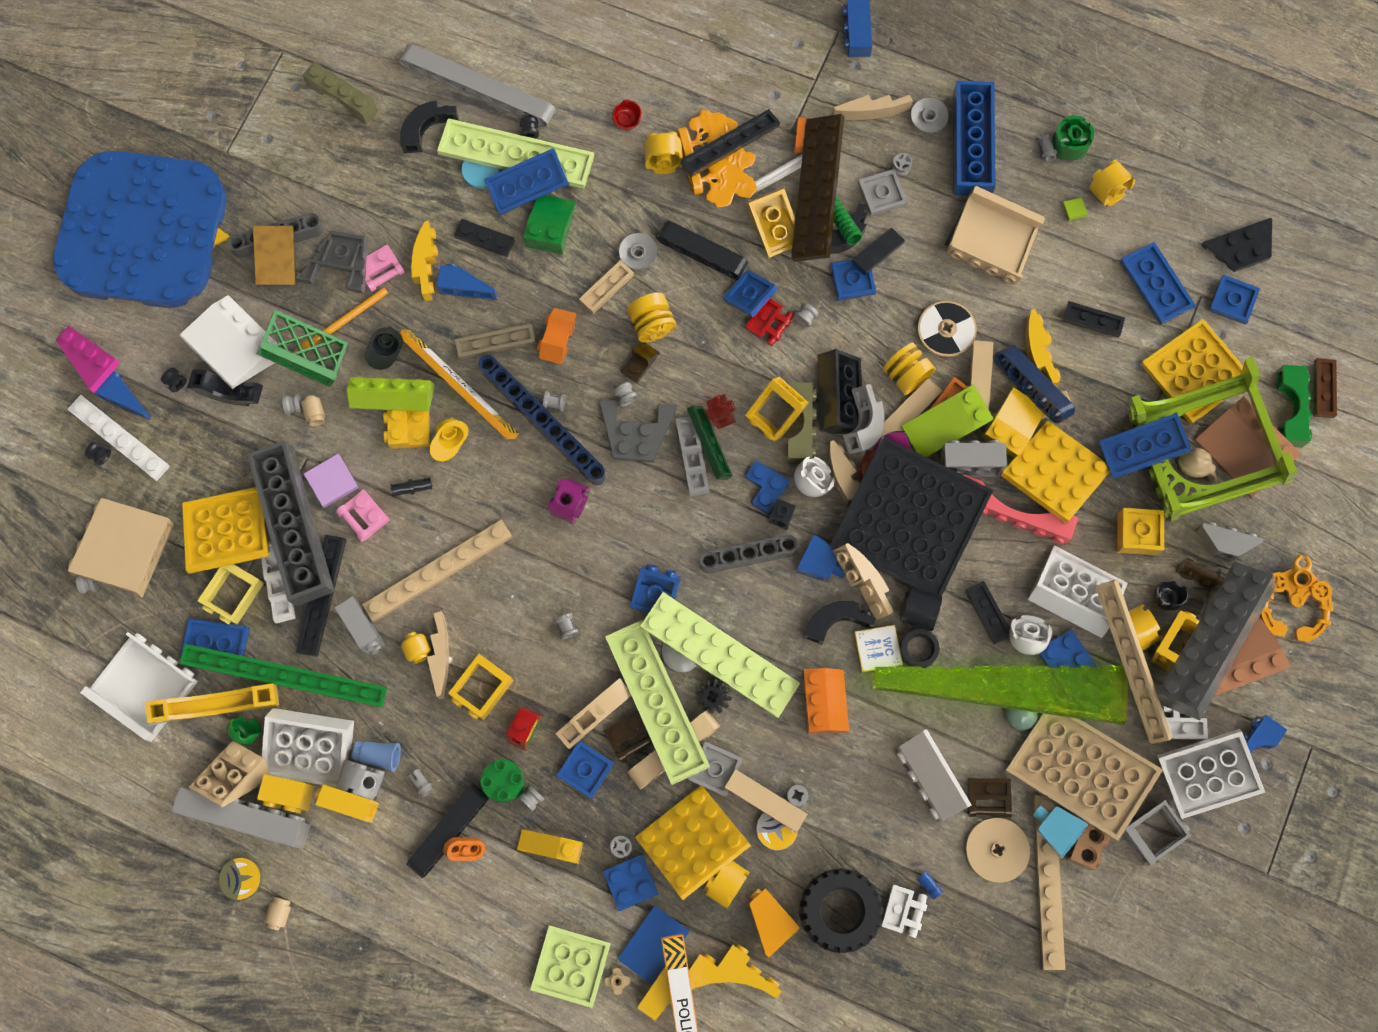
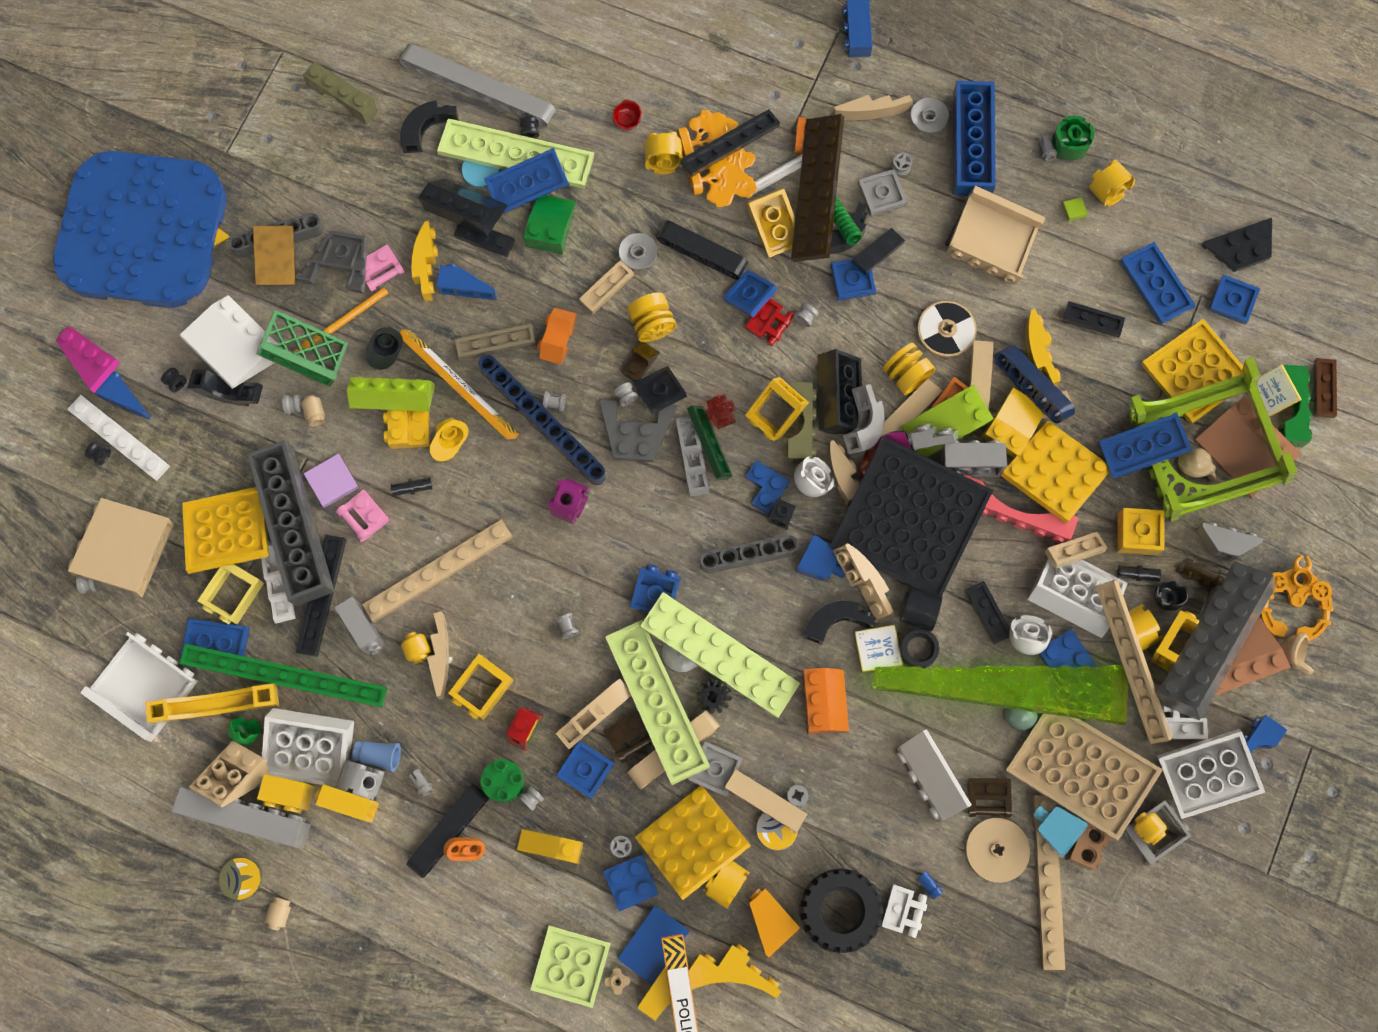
(461, 205): none -> black slope
(660, 390): none -> black plate
(928, 436): none -> light grey plate
(1075, 550): none -> tan plate
(1139, 573): none -> black pin
(1150, 828): none -> yellow head
(1277, 390): none -> white tile
(1295, 651): none -> tan hat

